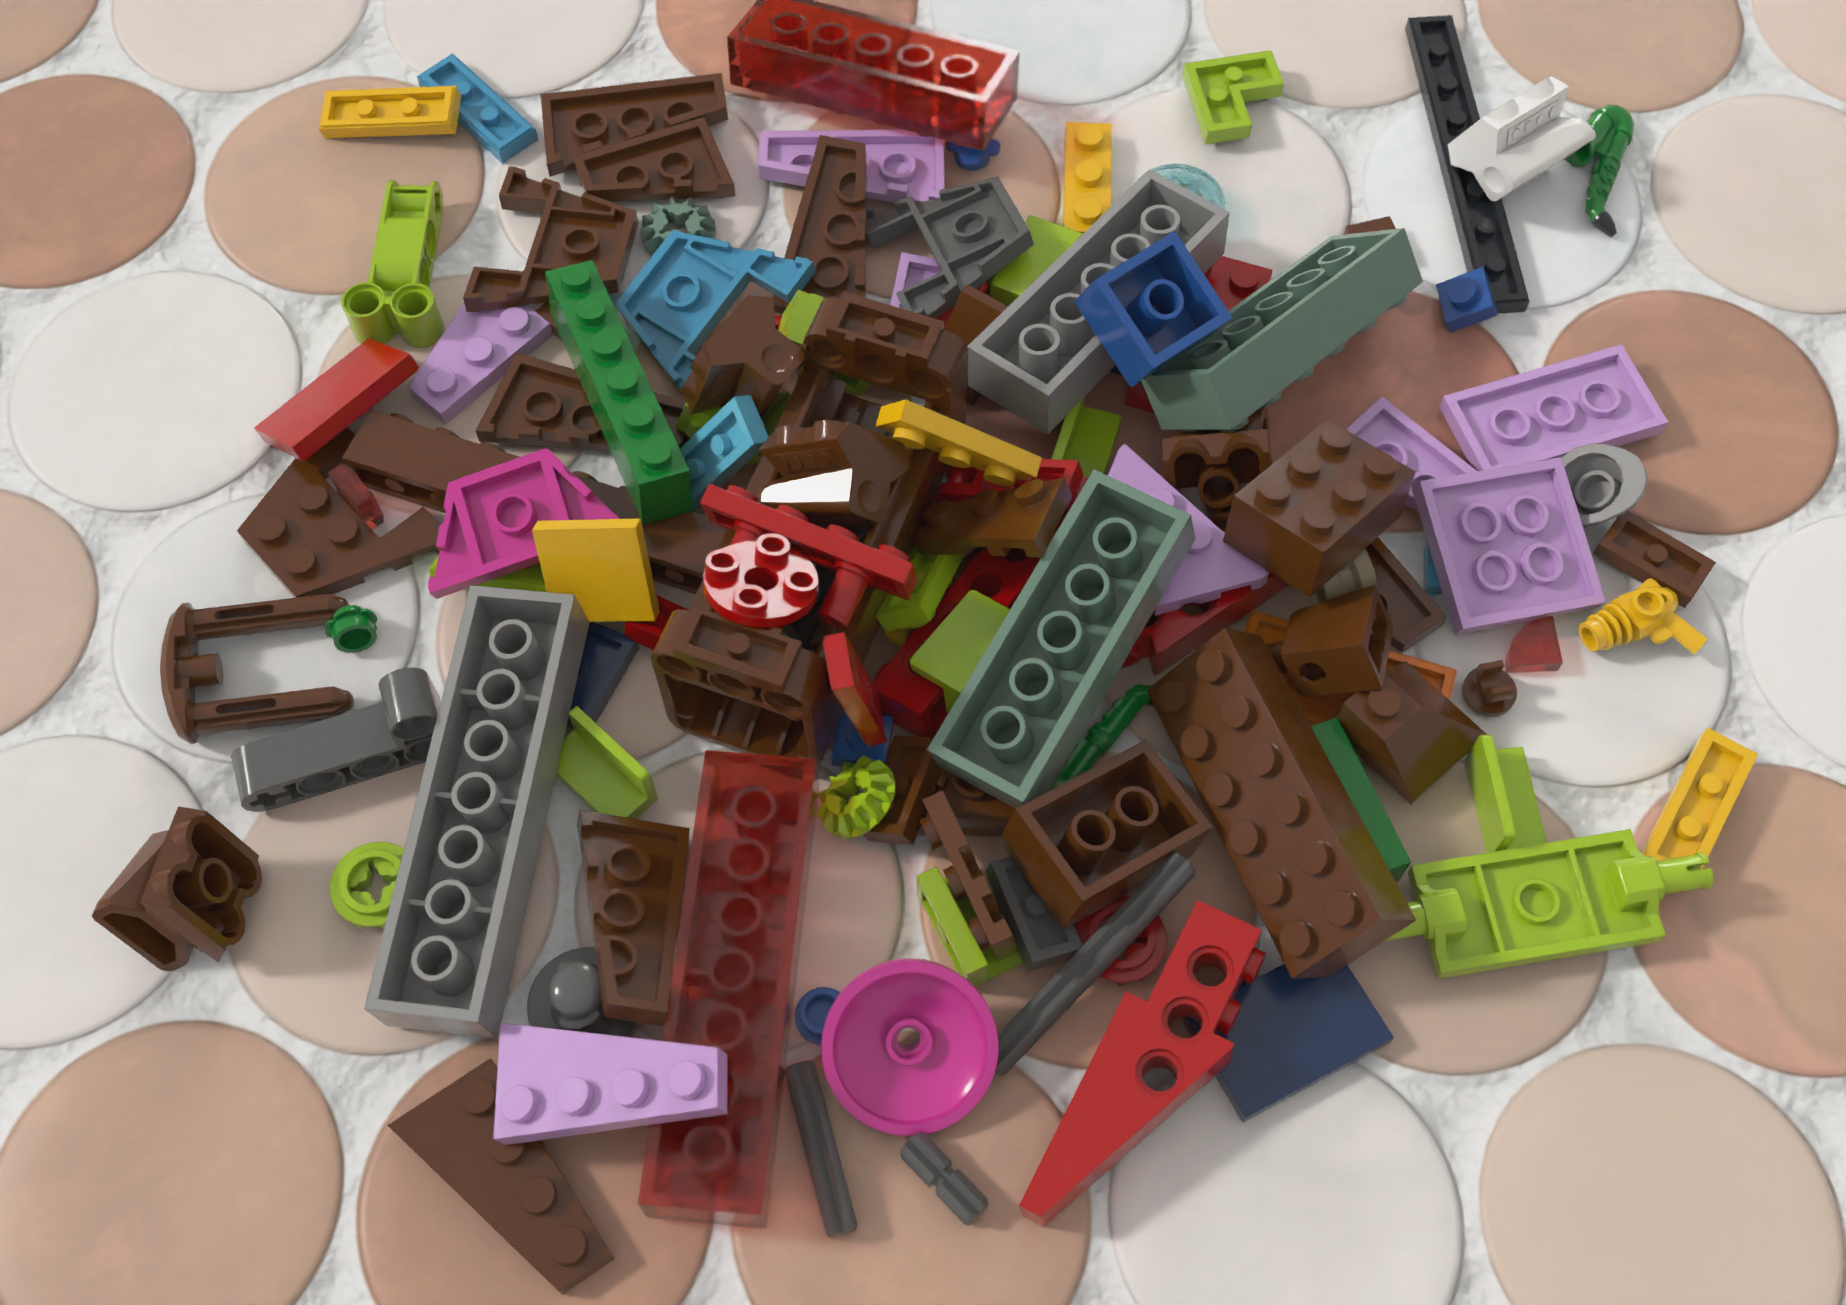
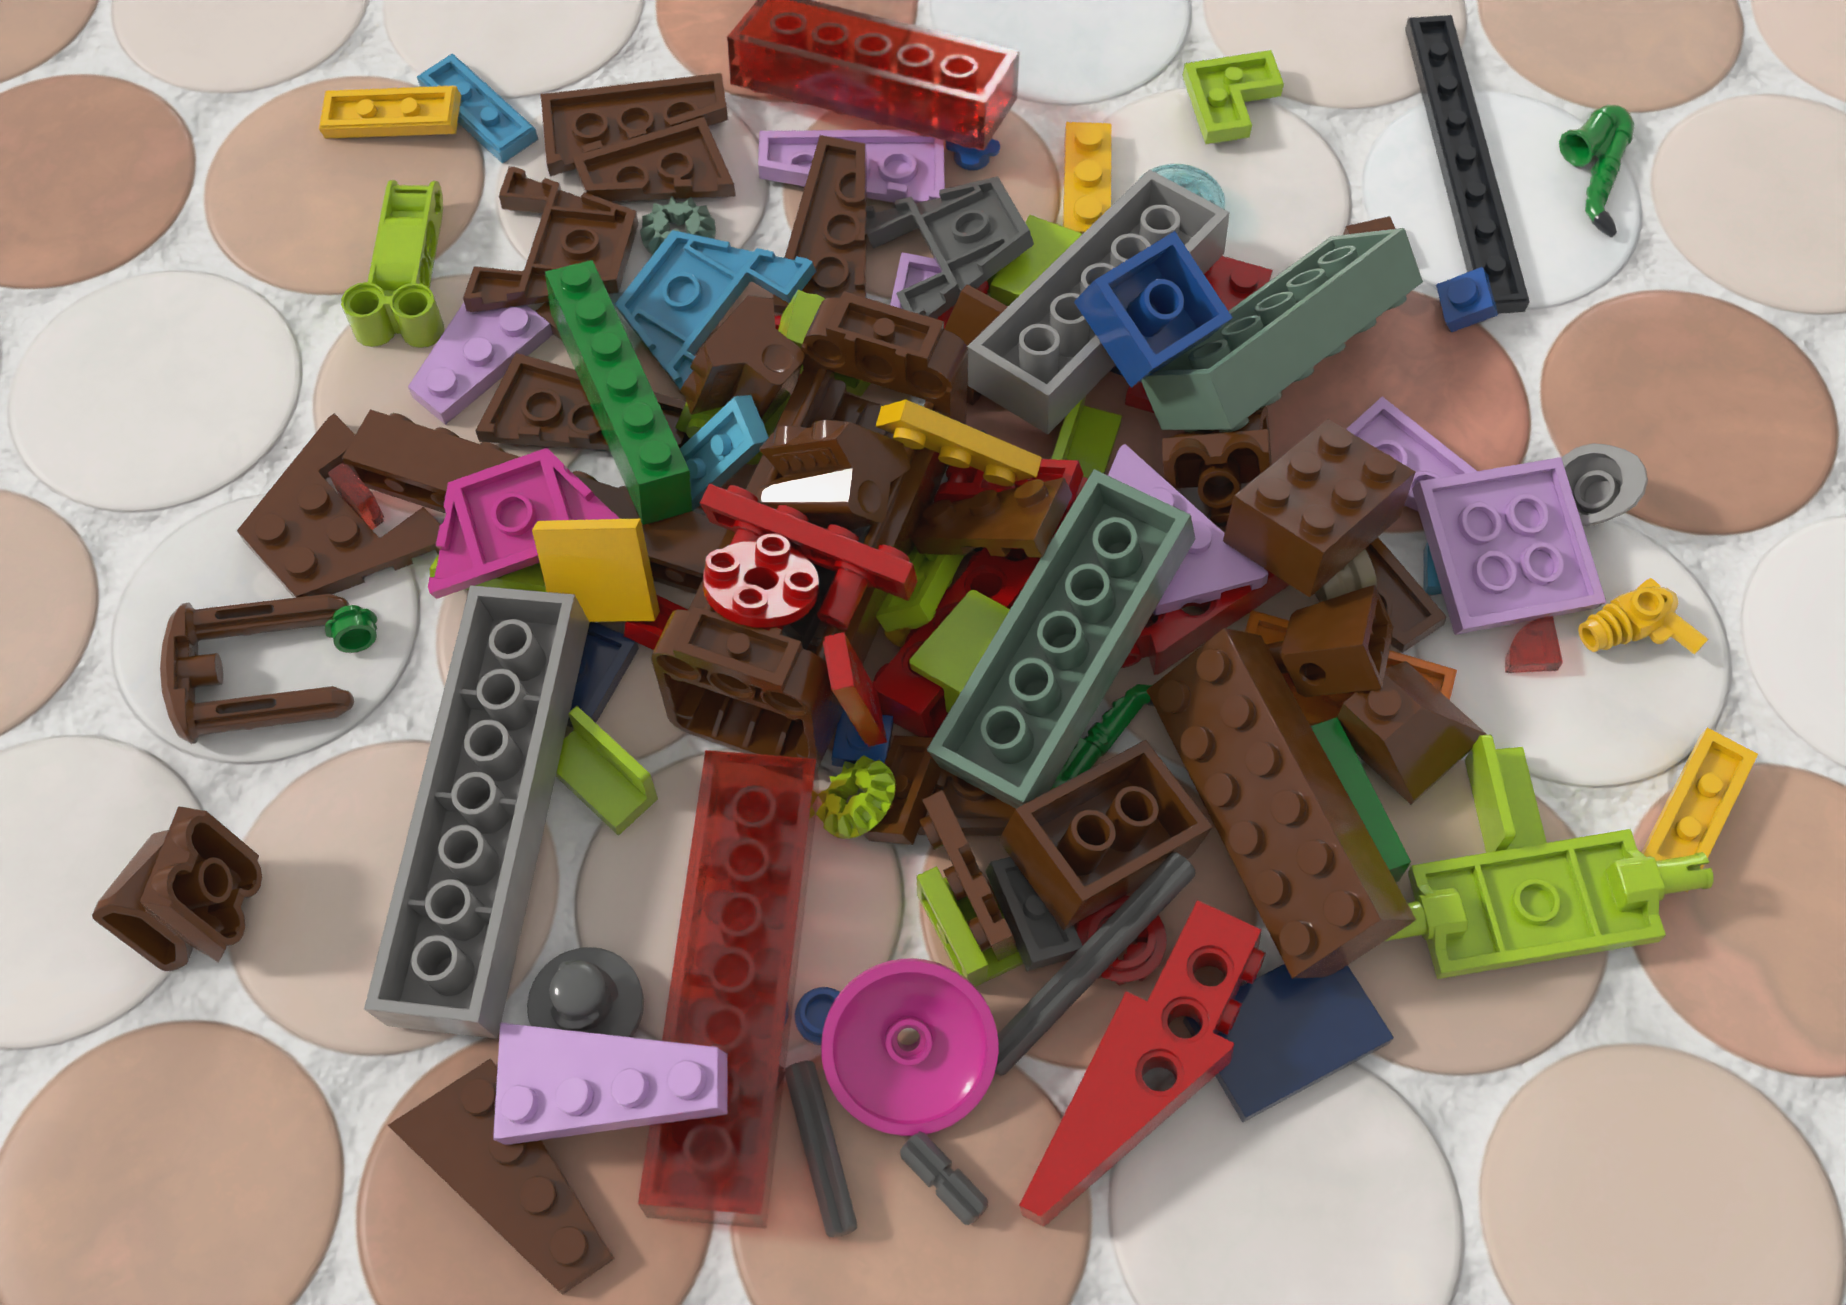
(336, 399): tile -> none
(341, 748): dark grey beam -> none
(355, 874): lime gear -> none
(634, 909): reddish brown wing -> none
(1489, 690): reddish brown plate -> none
(1520, 139): white piece -> none
(1554, 411): lavender plate -> none
(1651, 553): reddish brown plate -> none

